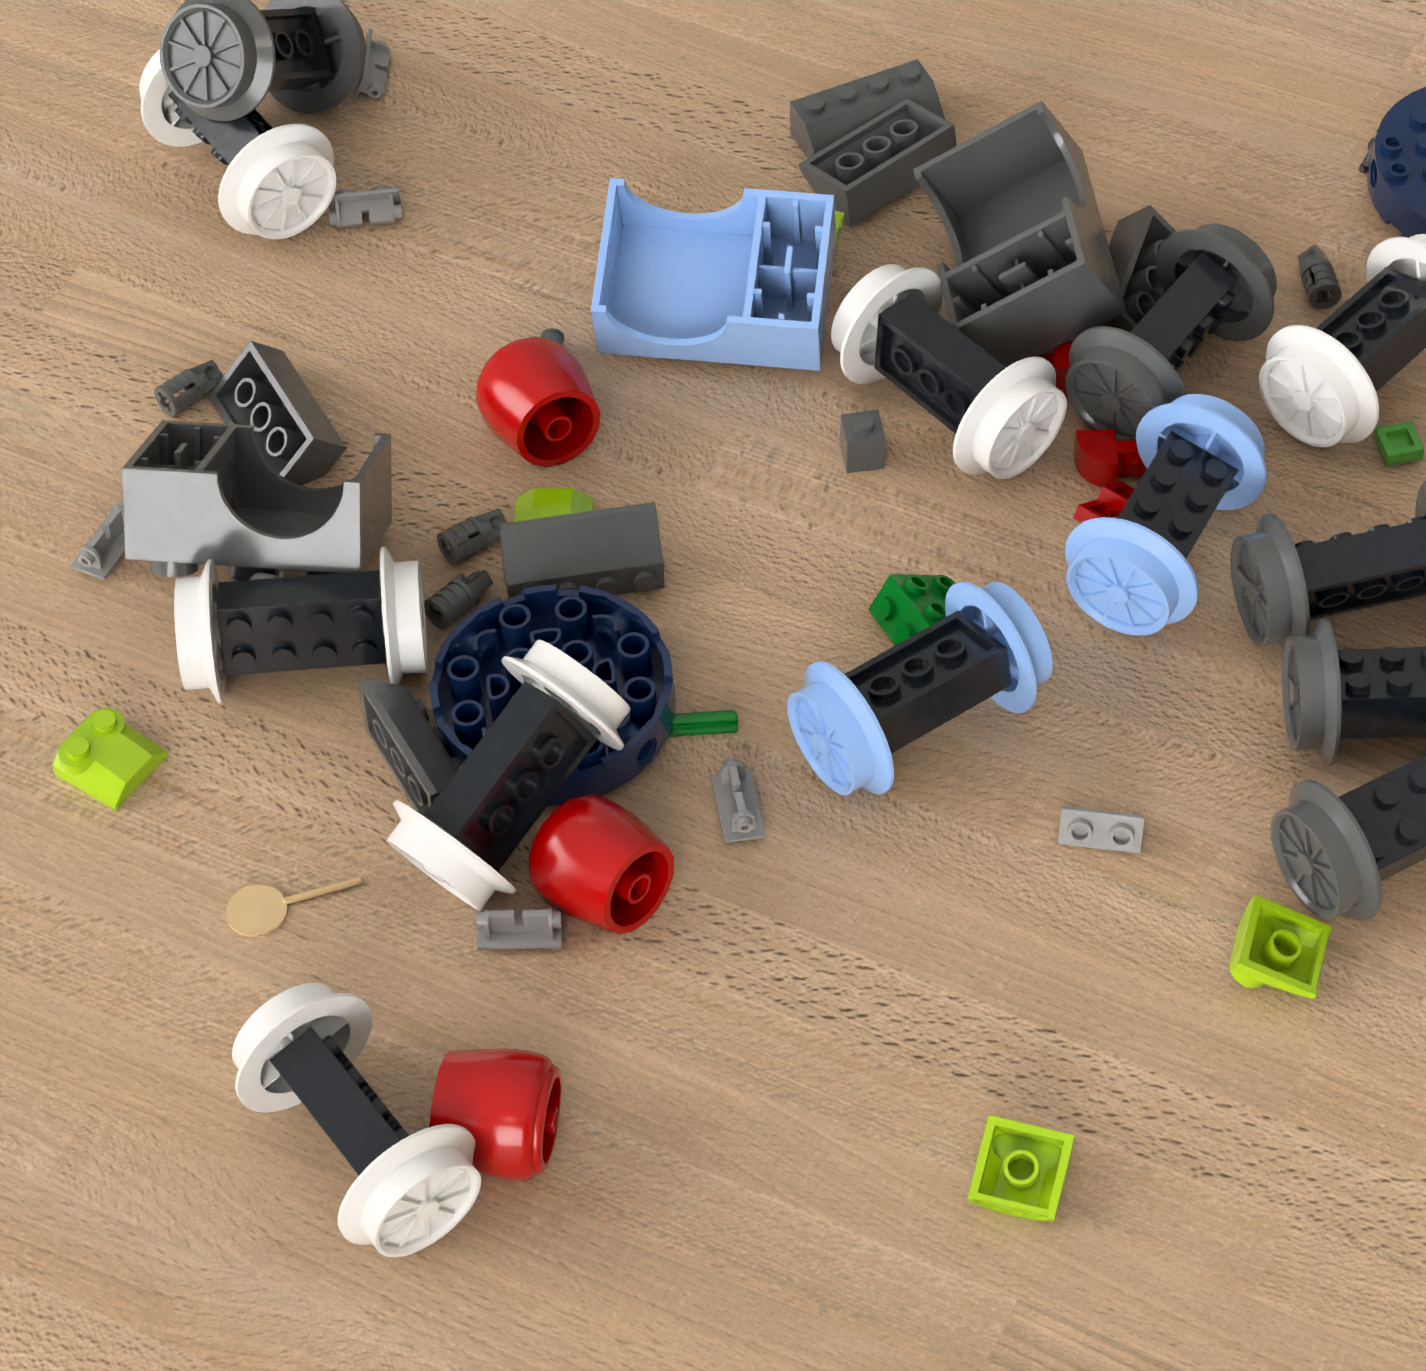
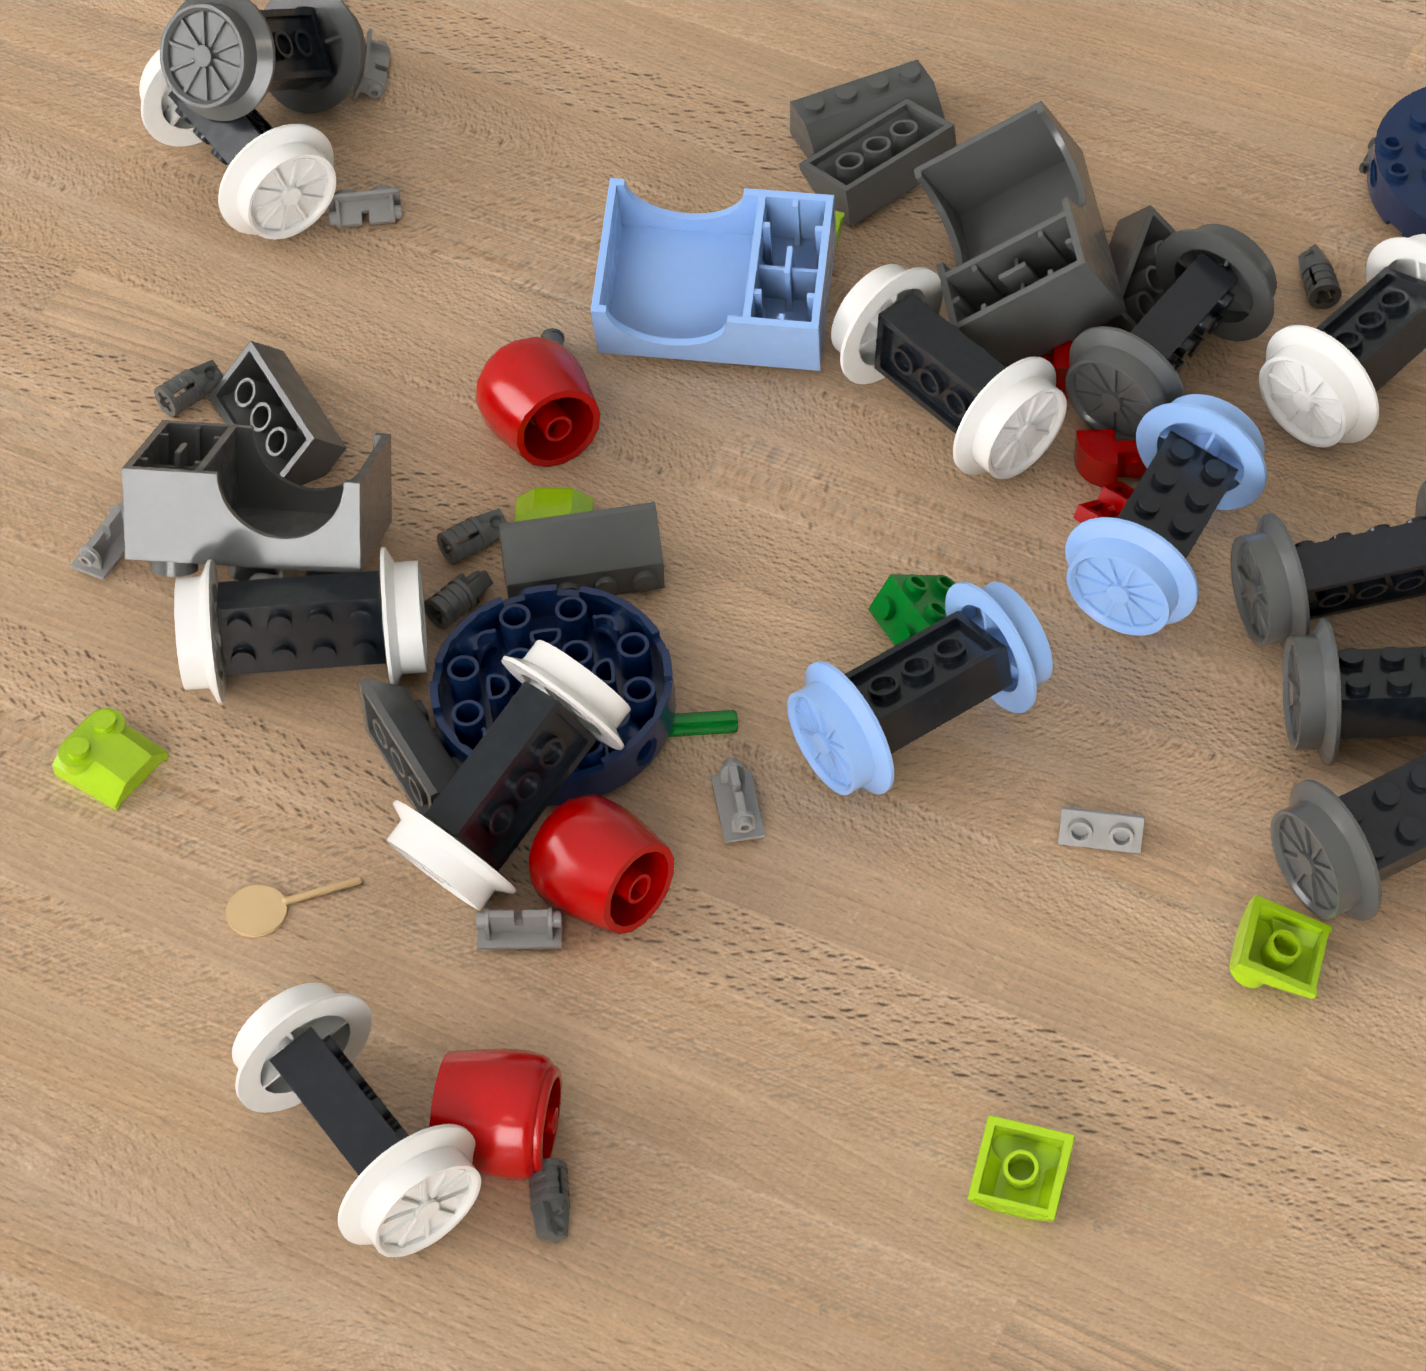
(550, 1200): none -> dark grey hinge
(862, 441): dark grey brick -> none
(1398, 443): bright green plate -> none

